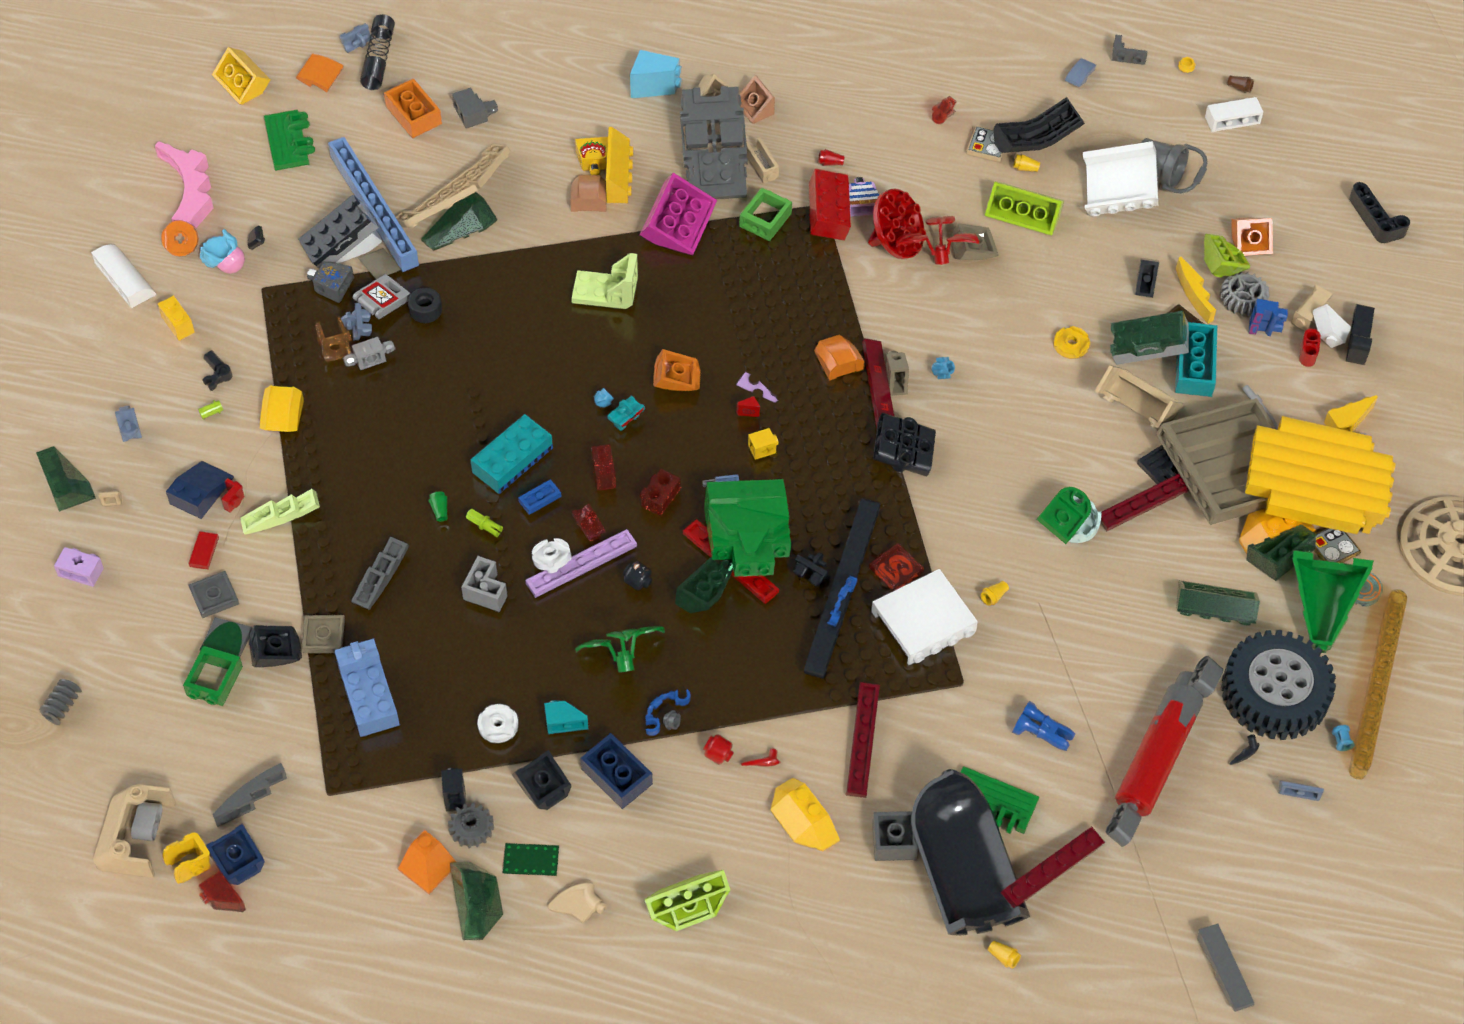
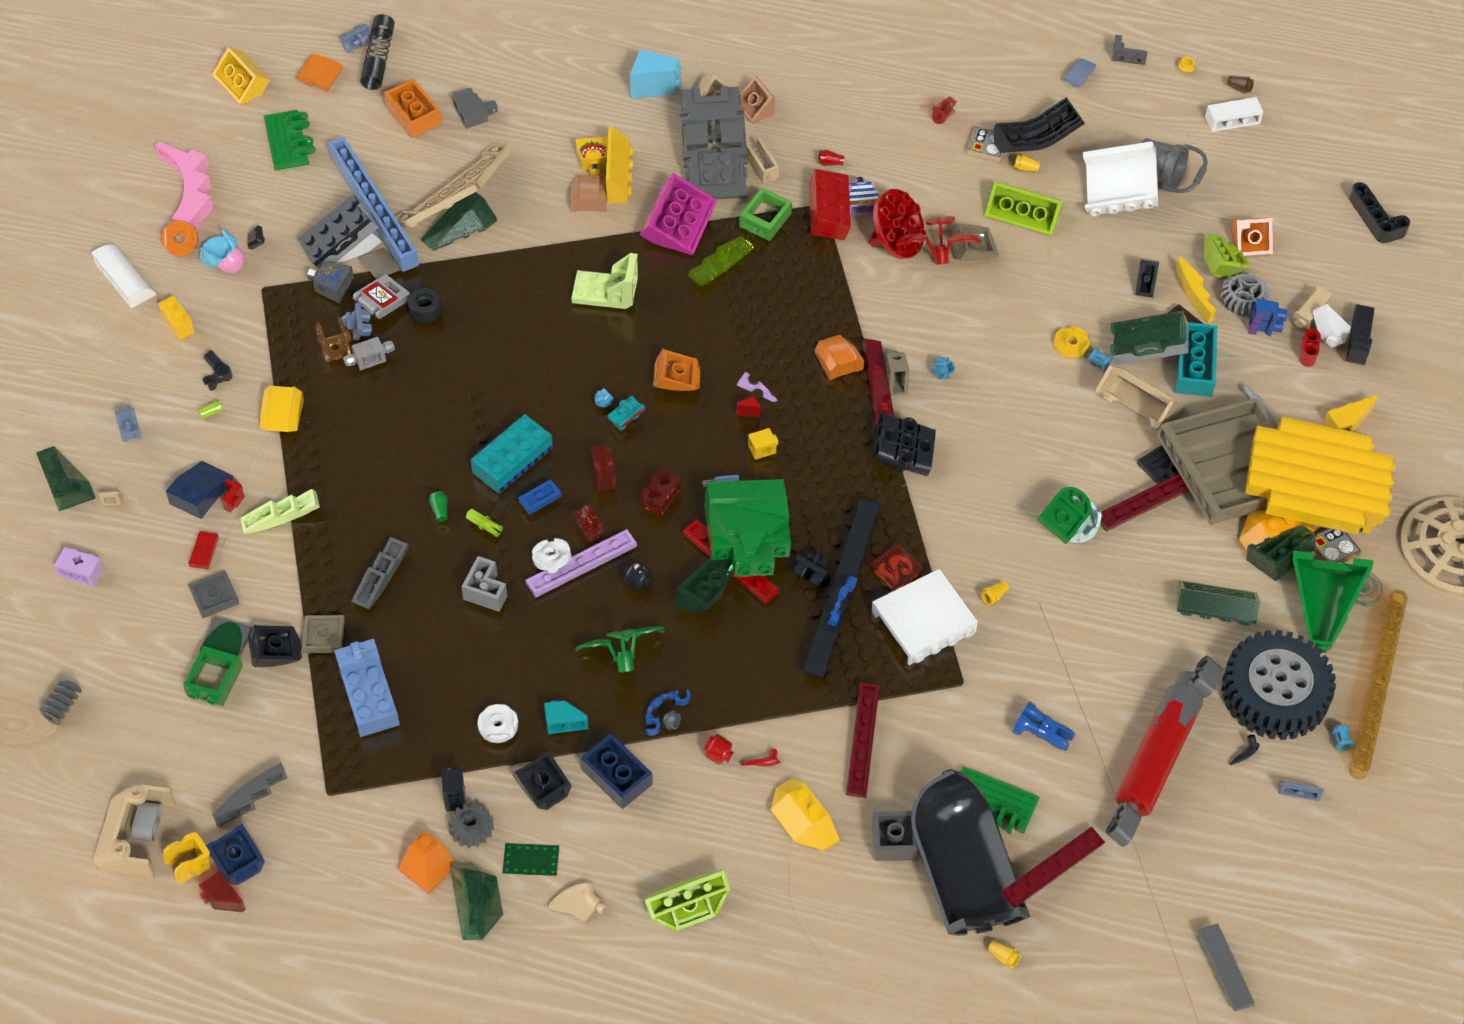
(722, 260): none -> clear neon green slope
(1097, 354): none -> dark azure bush

